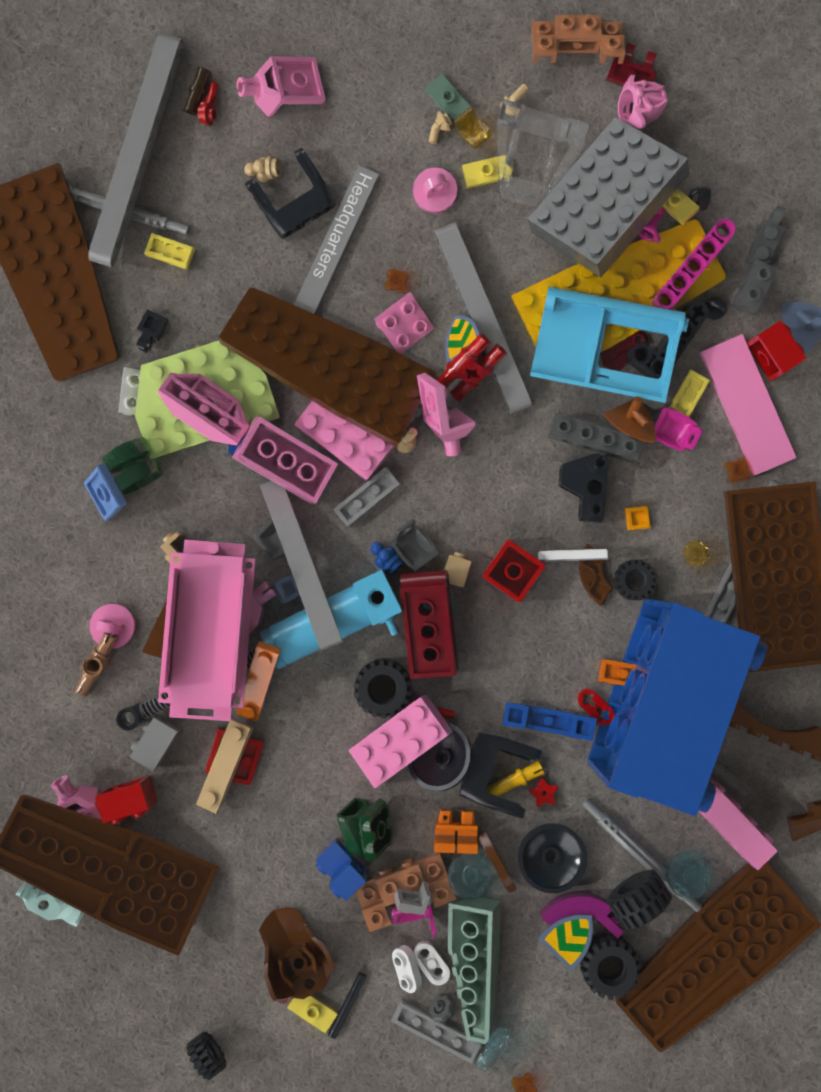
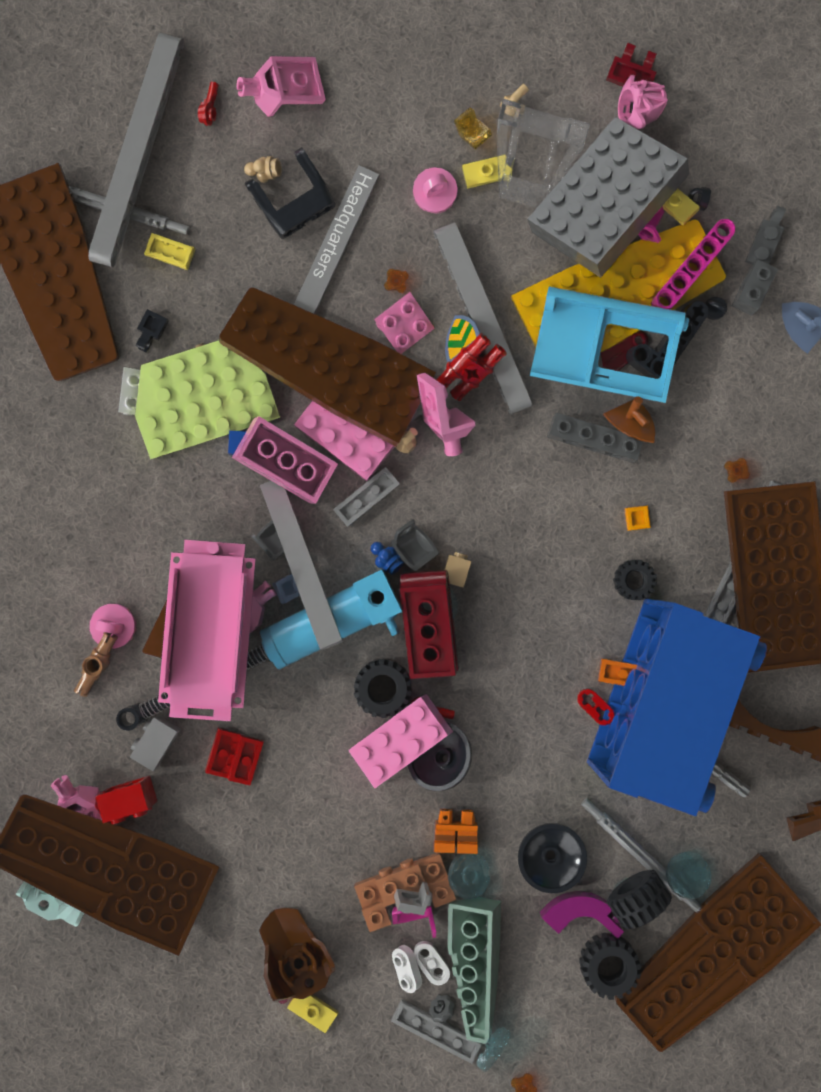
(104, 492): medium blue tile -> none
(129, 460): clear green wheel -> none
(168, 545): tan bracket -> none
(197, 91): dark brown pin -> none
(204, 407): bright pink wedge -> none
(206, 1055): black tyre -> none
(224, 766): tan plate -> none
(259, 680): orange plate -> none
(344, 869): blue brick -> none
(347, 1005): black bar -> none
(366, 827): dark green piece -> none
(441, 123): tan plate -> none
(447, 97): sand green plate -> none
(478, 776): black connector -> none
(497, 863): reddish brown tile -> none
(513, 571): red brick -> none
(516, 779): yellow pin -> none
(543, 786): red plate -> none
(549, 721): blue slope -> none
(569, 938): shield -> none
(573, 555): white tile -> none
(577, 35): nougat bracket -> none
(578, 477): black piece -> none
(594, 580): reddish brown tile -> none
(676, 430): dark pink piece -> none
(689, 393): light yellow plate -> none
(695, 553): clear yellow piece -> none
(739, 829): bright pink brick -> none
(747, 405): bright pink tile -> none
(776, 350): red brick -> none

